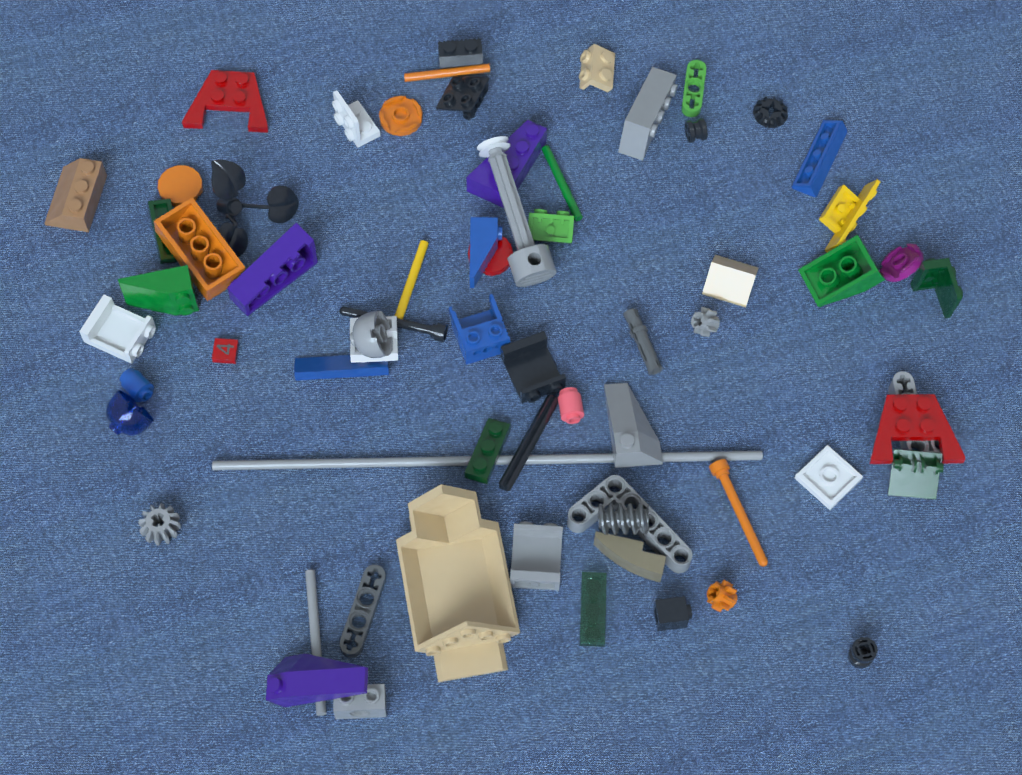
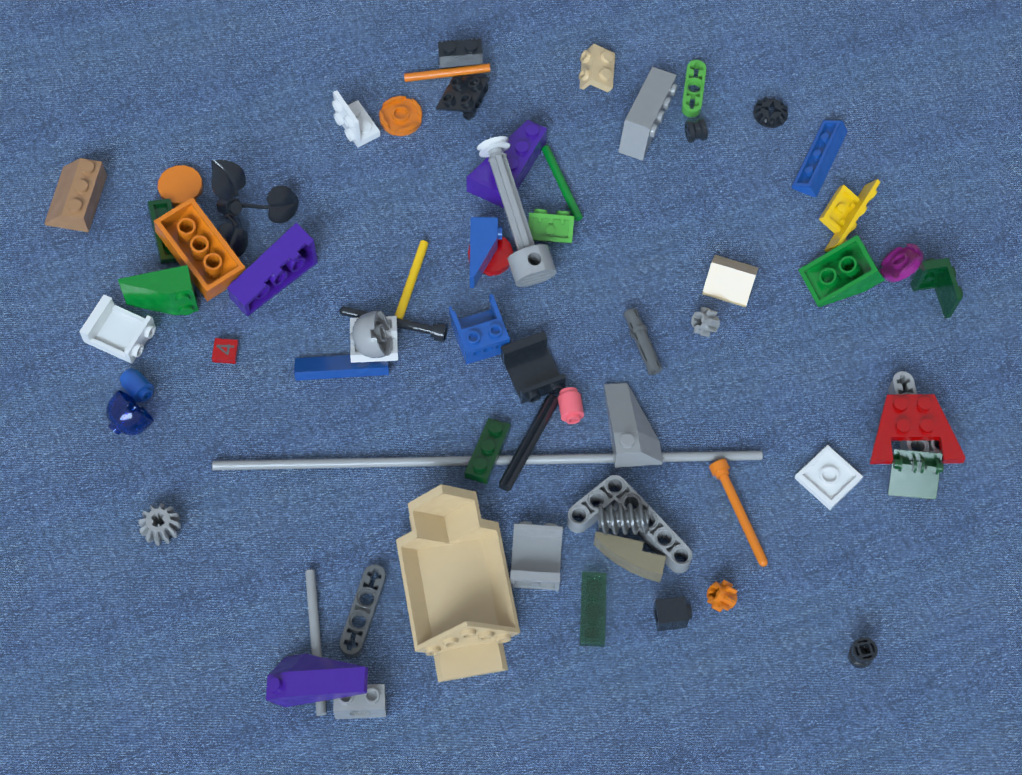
(228, 92): red wing -> none

